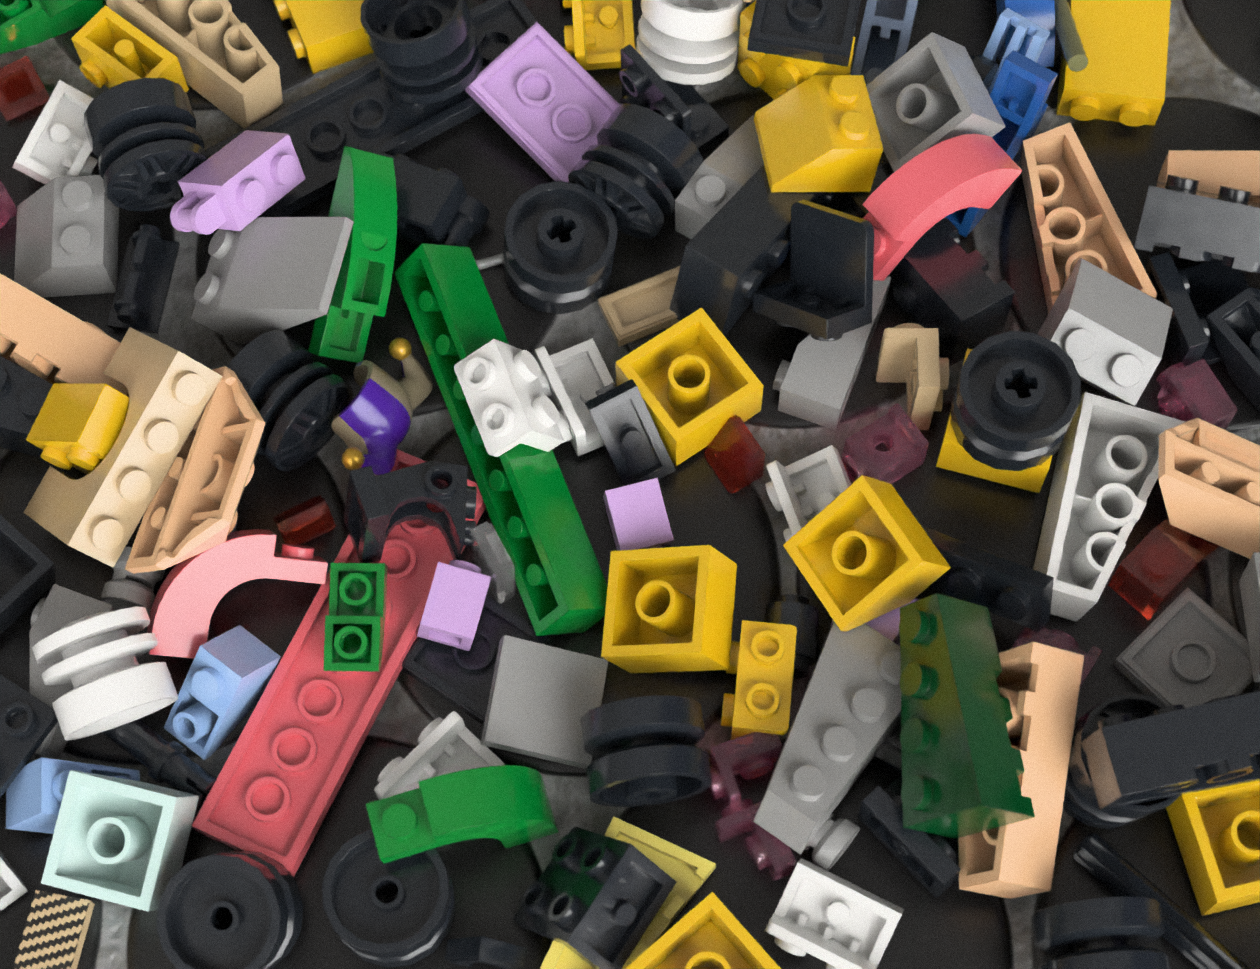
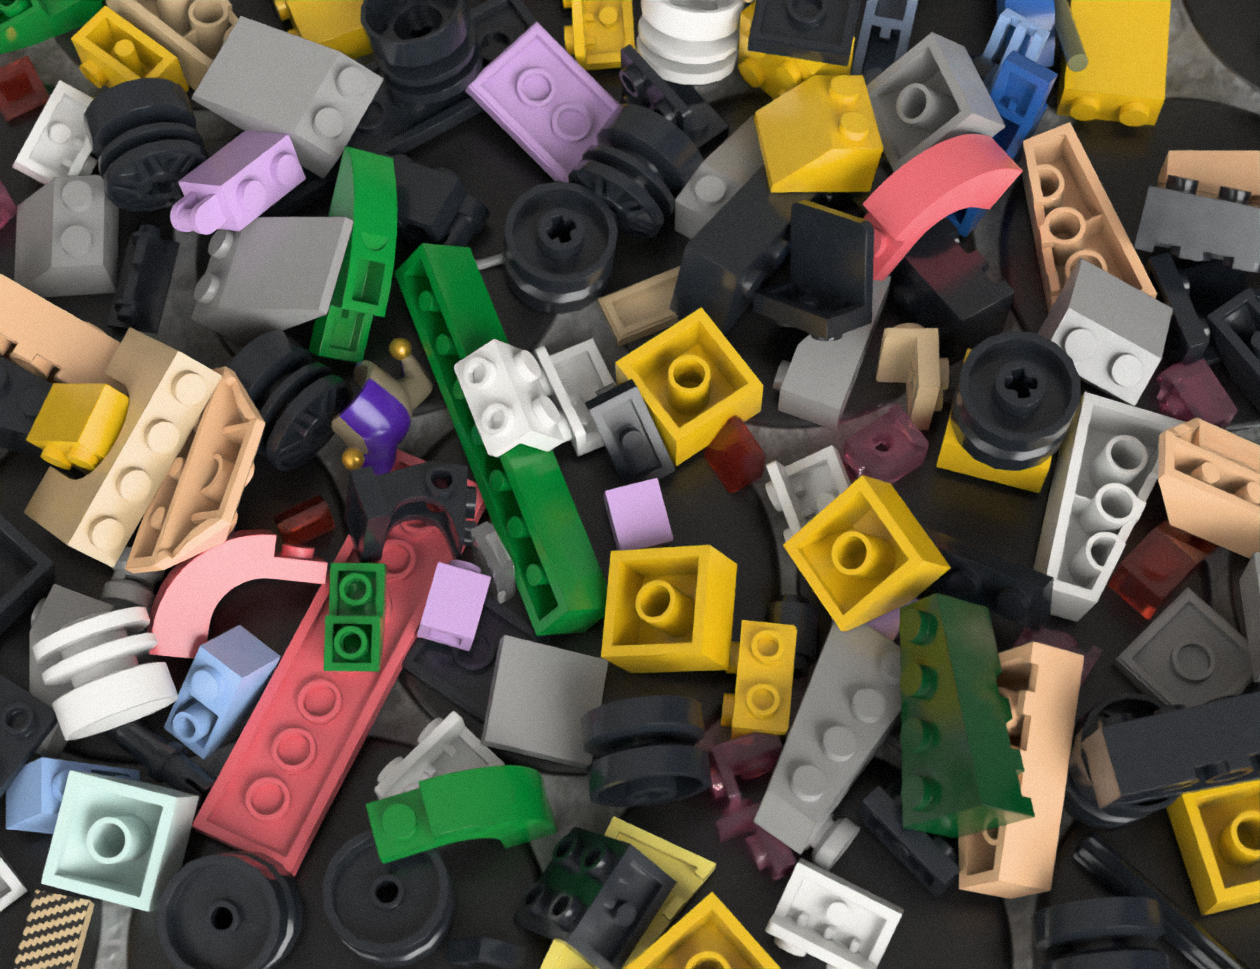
(289, 87): none -> light grey slope

